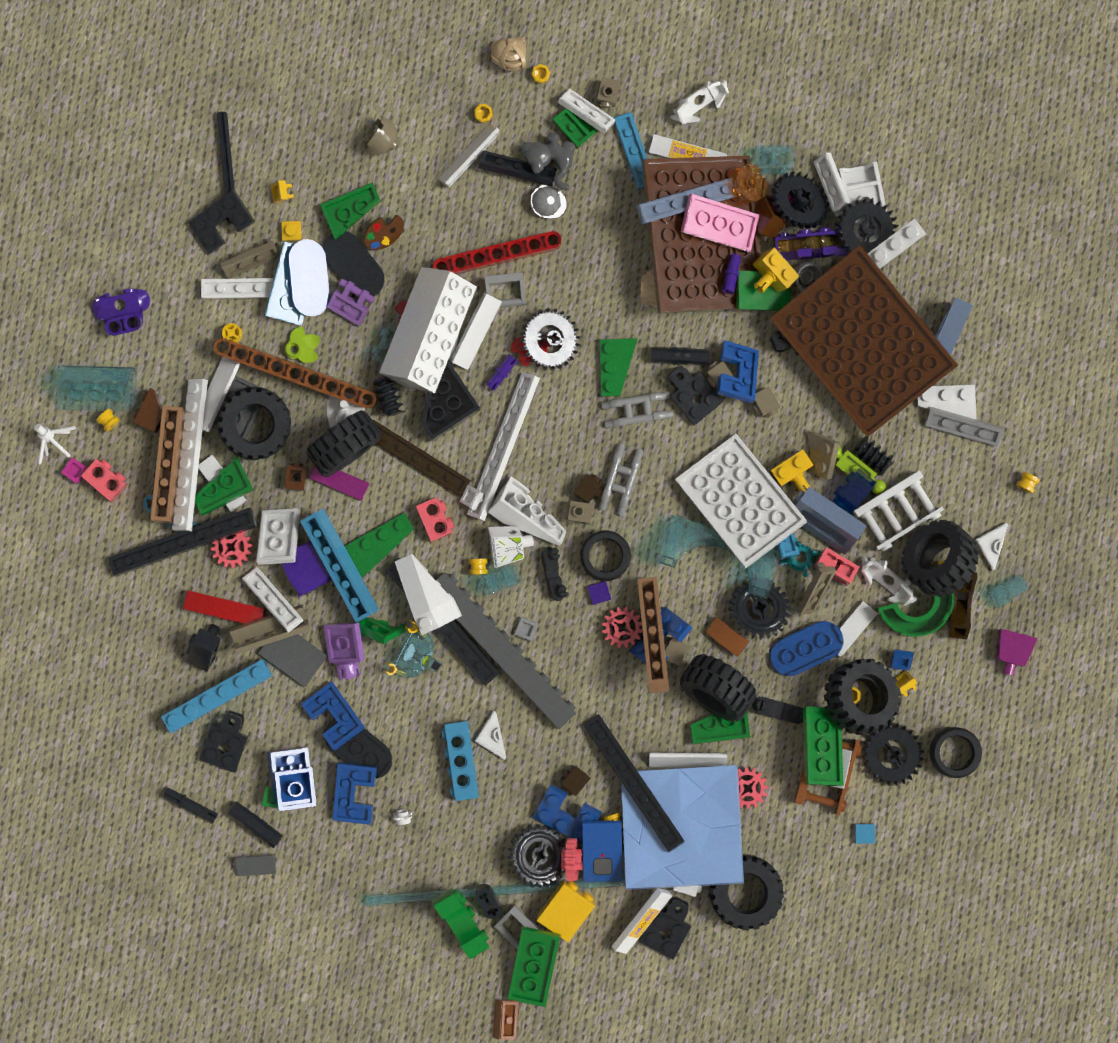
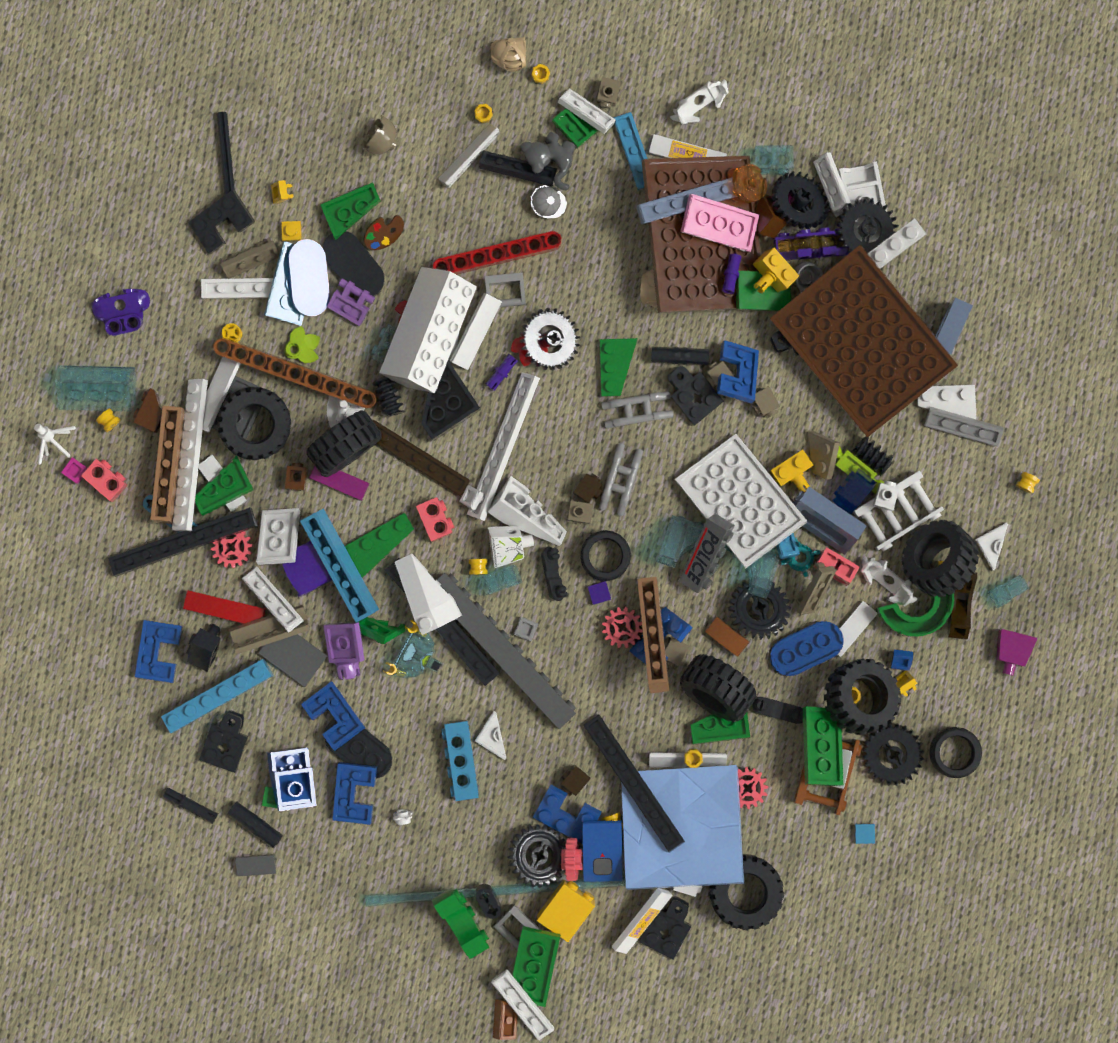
(151, 637): none -> blue plate
(522, 1004): none -> white tile
(693, 758): none -> yellow tile
(706, 553): none -> dark grey brick
(883, 502): none -> white brick

